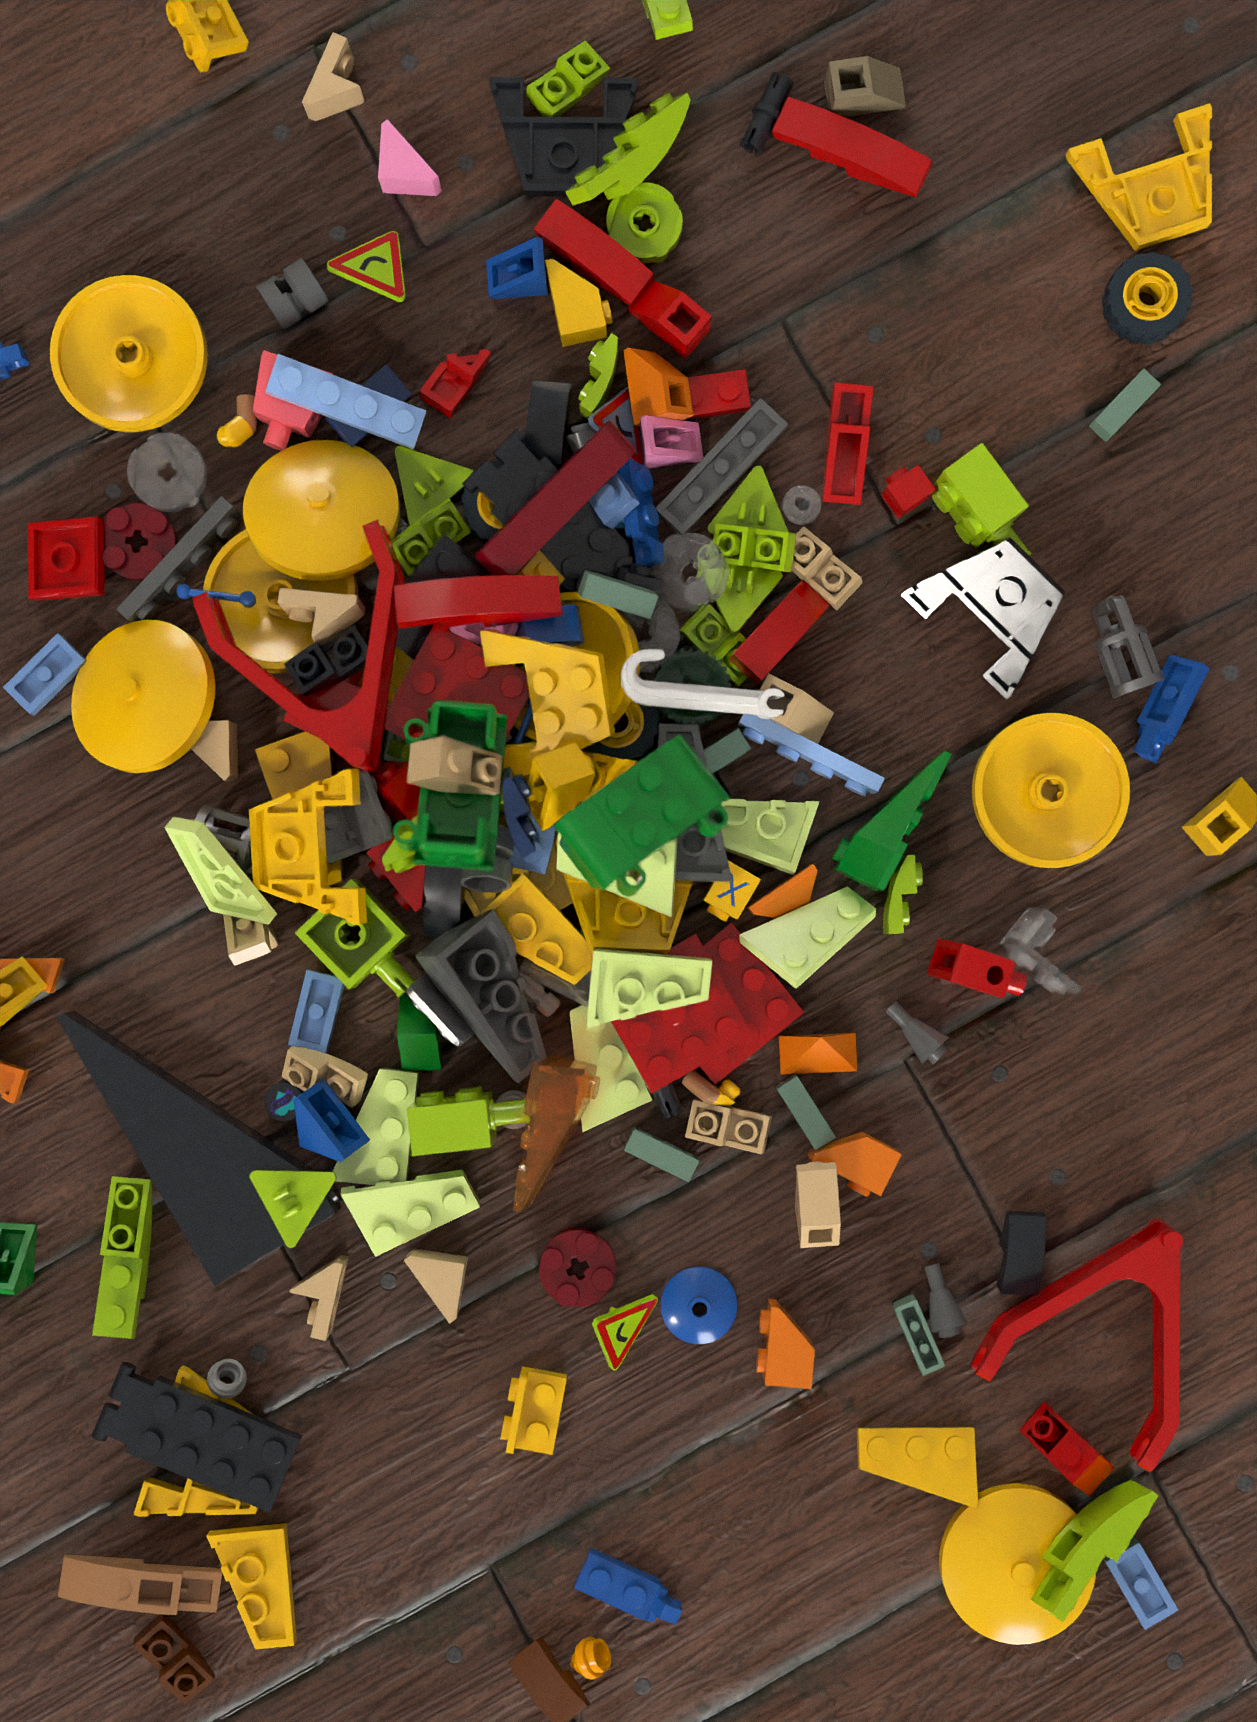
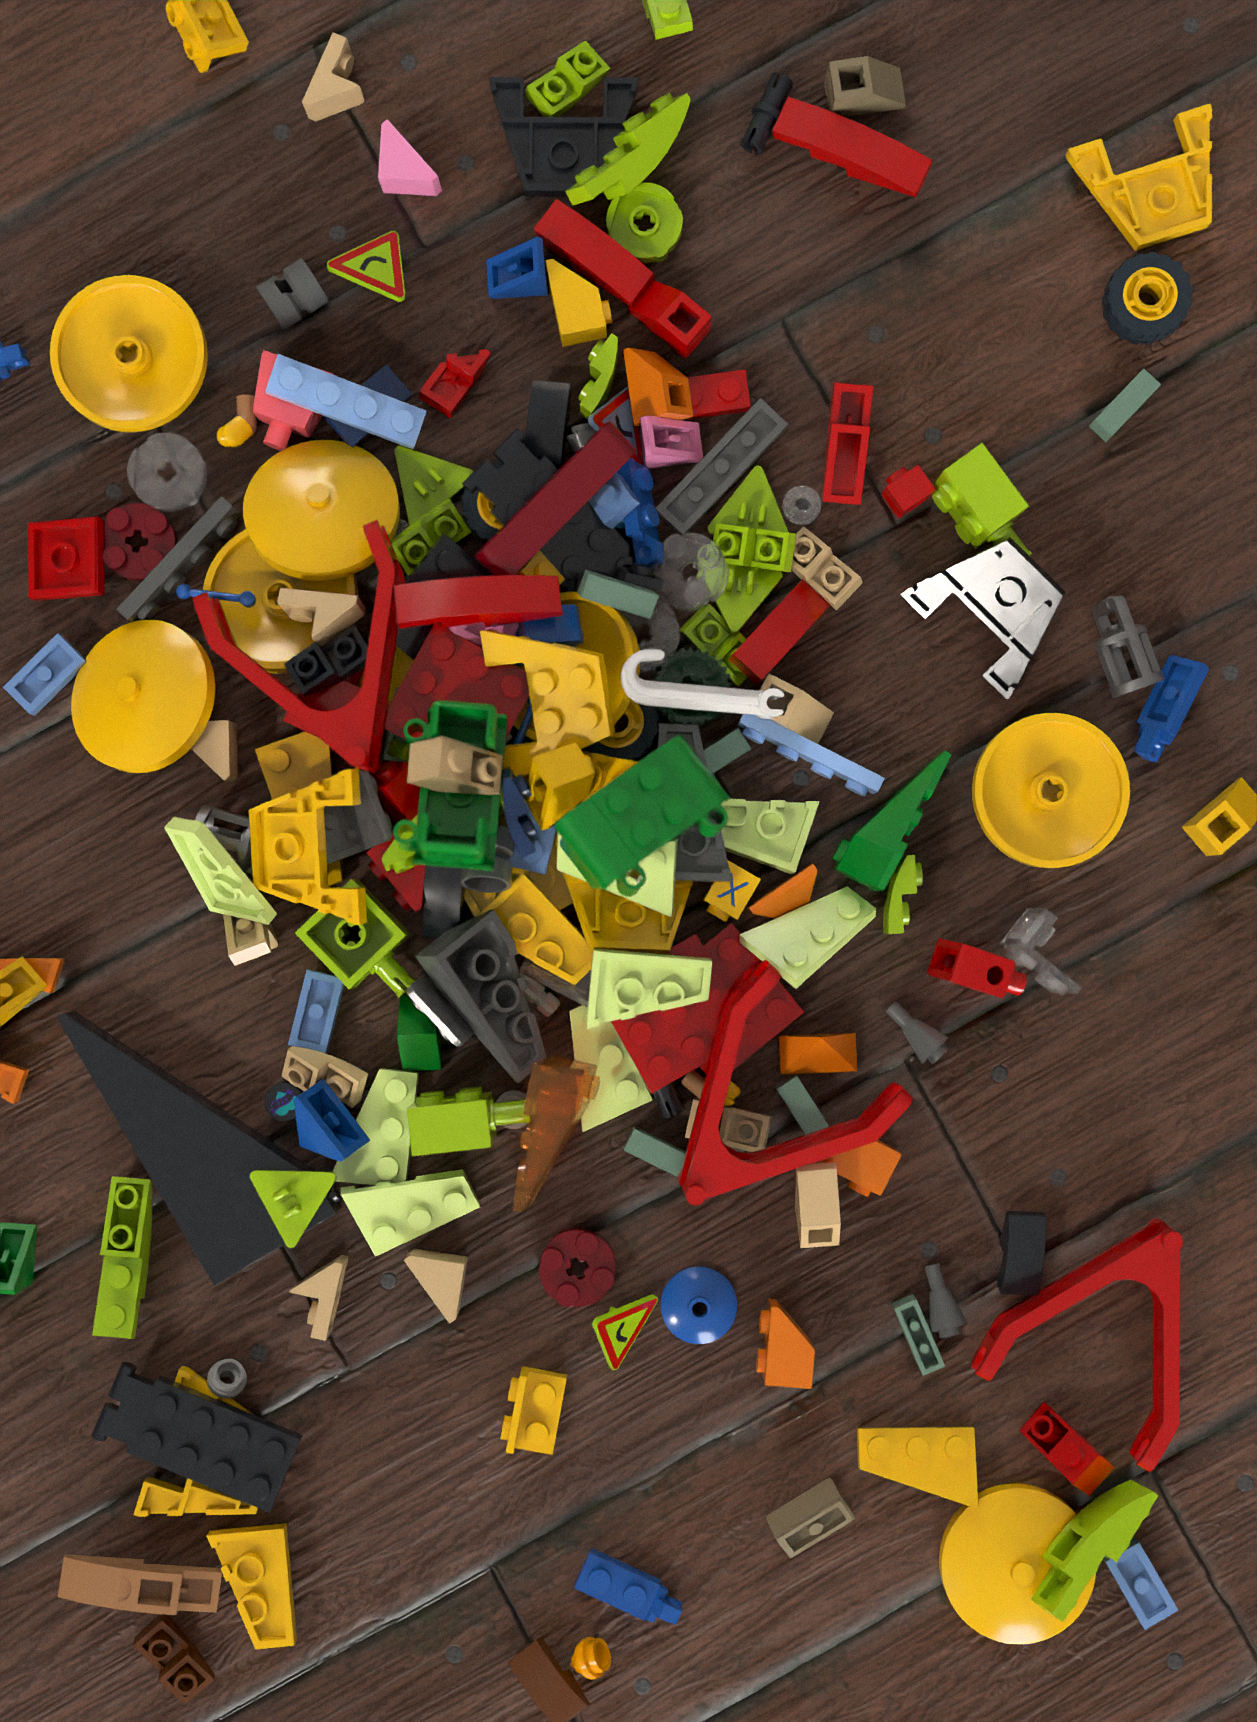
(715, 1167): none -> red piece
(809, 1517): none -> dark tan slope

